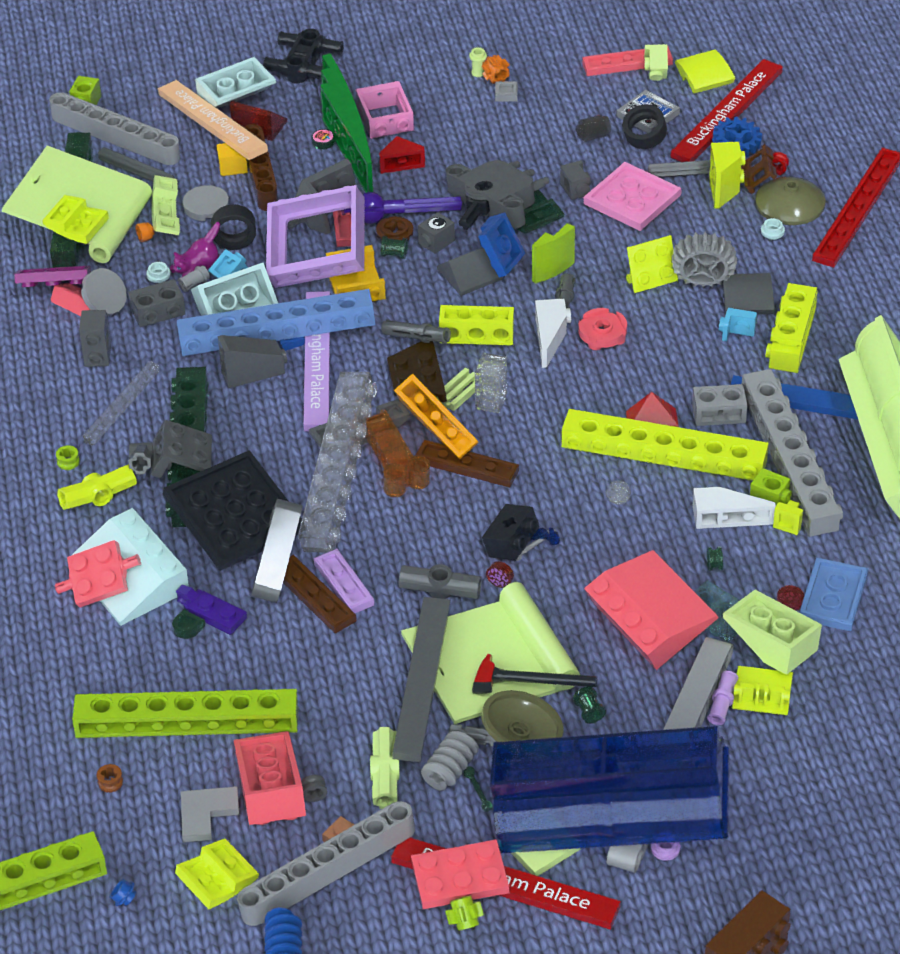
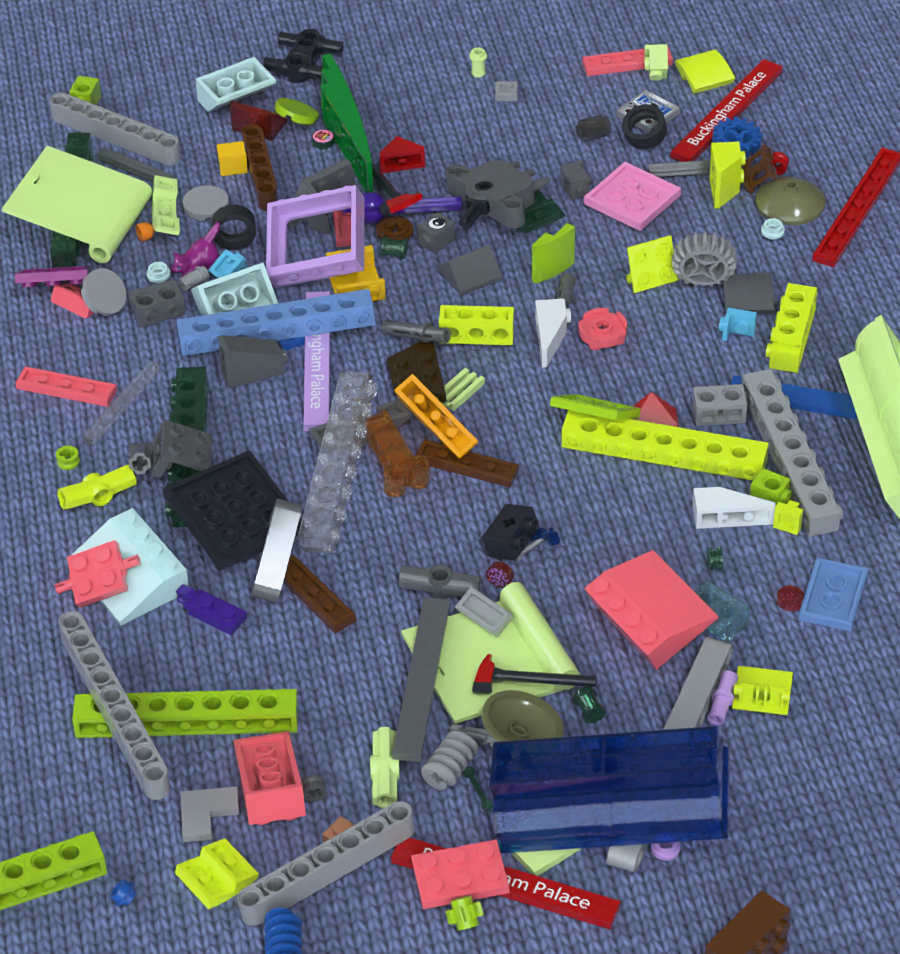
(66, 386): none -> coral tile
(75, 220): neon yellow slope -> none
(95, 338): dark grey brick -> none
(113, 784): dark orange bush -> none
(114, 706): none -> light grey beam
(187, 625): clear green tile -> none
(213, 120): light nougat tile -> none
(299, 111): none -> lime tile
(344, 581): lavender tile -> none
(390, 95): bright pink window -> none
(397, 200): none -> piece
(484, 612): none -> light grey tile
(491, 382): clear brick -> none
(495, 69): orange gear -> none
(501, 244): blue plate -> none
(595, 407): none -> lime tile
(618, 492): clear plate -> none
(774, 631): yellowish green slope -> none

